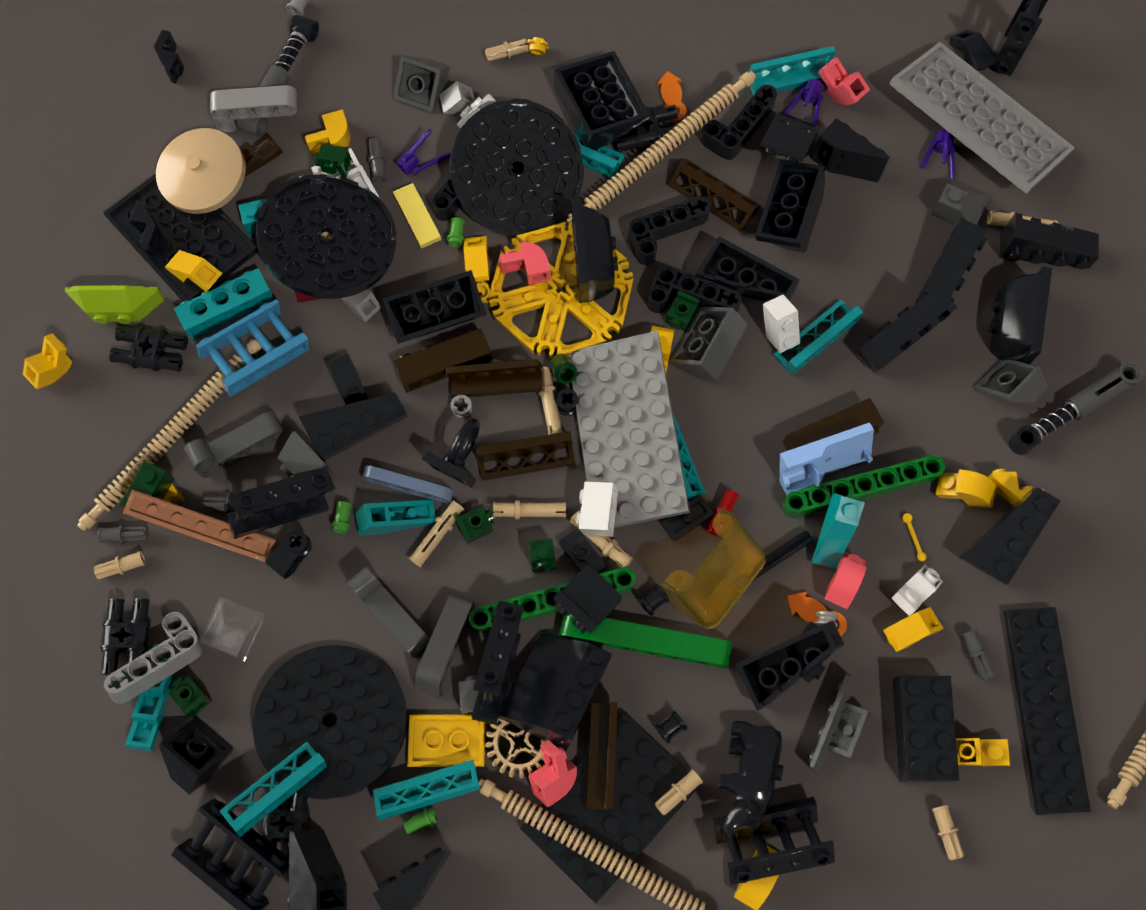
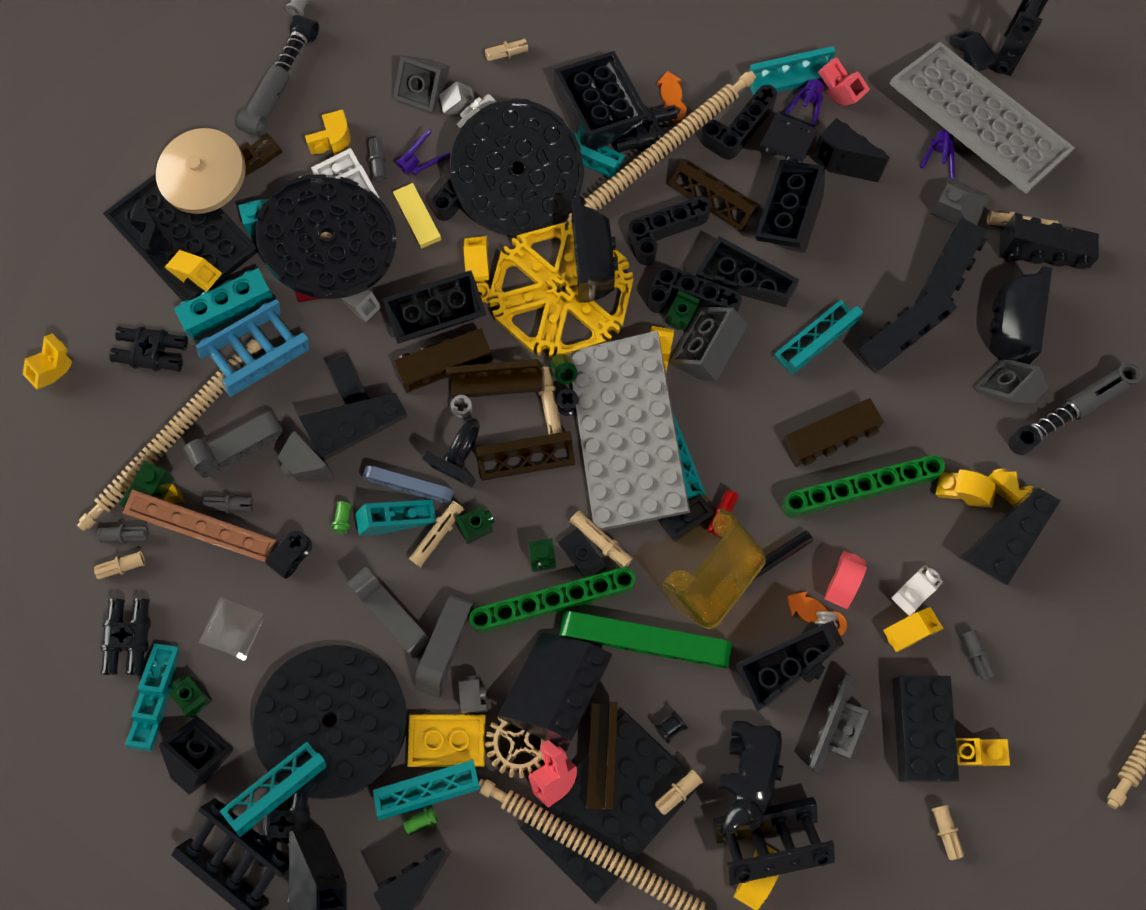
(116, 302): lime wedge -> none
(152, 662): light grey beam -> none
(165, 49): black slope -> none
(251, 103): light grey beam -> none
(279, 502): black fence -> none
(334, 160): dark green brick -> none
(455, 238): bright green pin -> none
(497, 663): black fence -> none
(529, 509): tan pin -> none
(530, 258): coral brick -> none
(537, 46): yellow plate -> none
(587, 600): black bracket -> none
(597, 509): white brick -> none
(653, 599): black bush -> none
(781, 323): white brick -> none
(811, 462): light blue piece -> none
(837, 530): teal slope -> none
(907, 518): yellow hinge -> none
(1046, 711): black plate -> none

